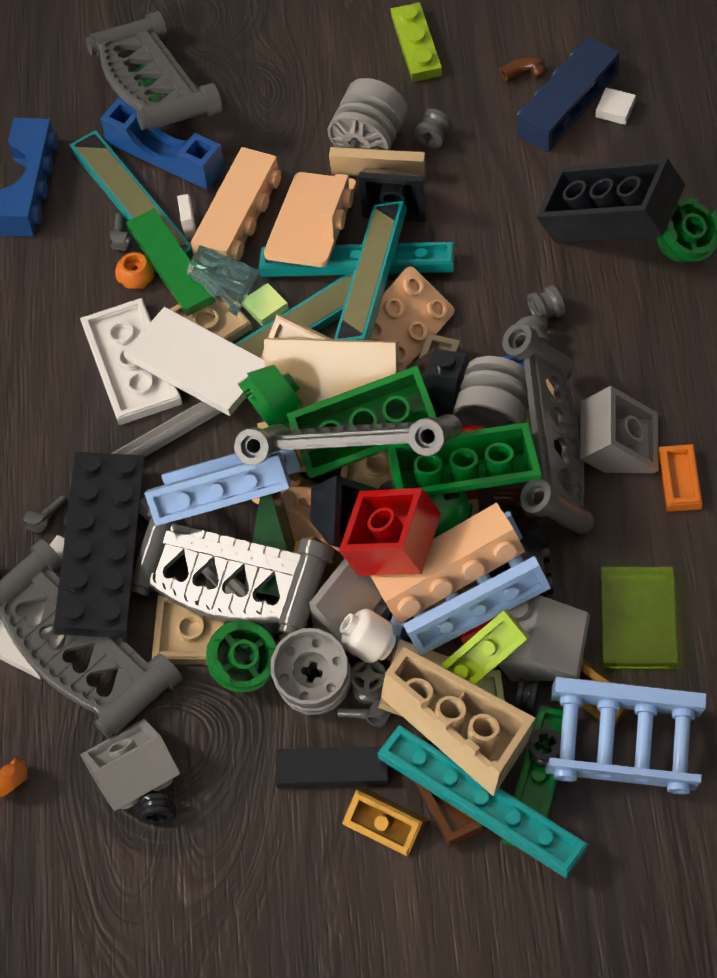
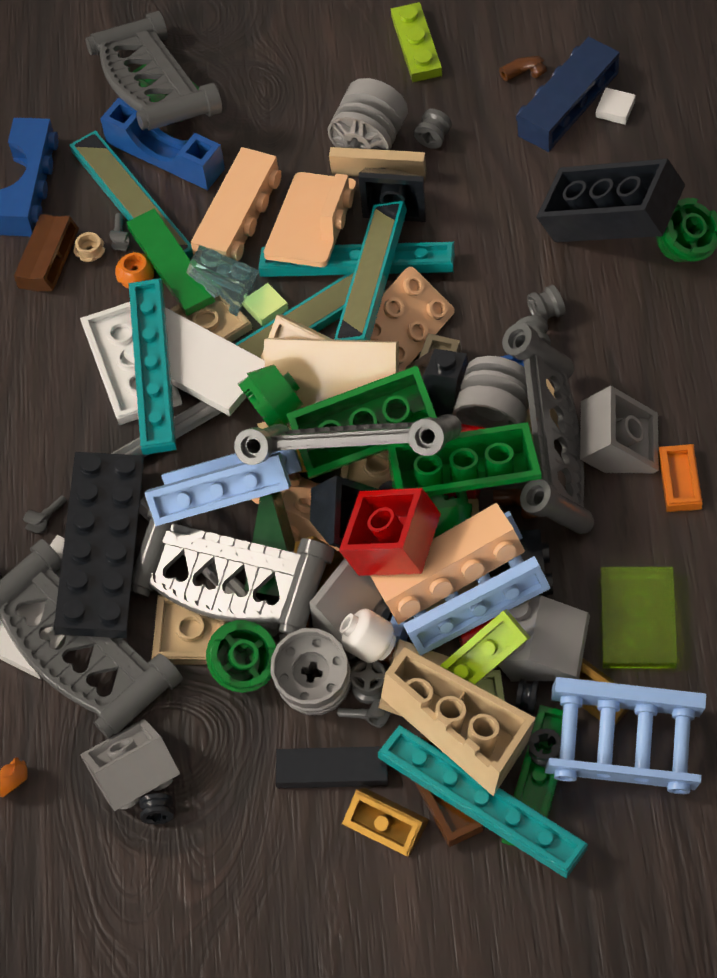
(46, 253): none -> reddish brown piece
(89, 241): none -> tan plate
(152, 367): none -> teal tile
(187, 216): white tile -> none

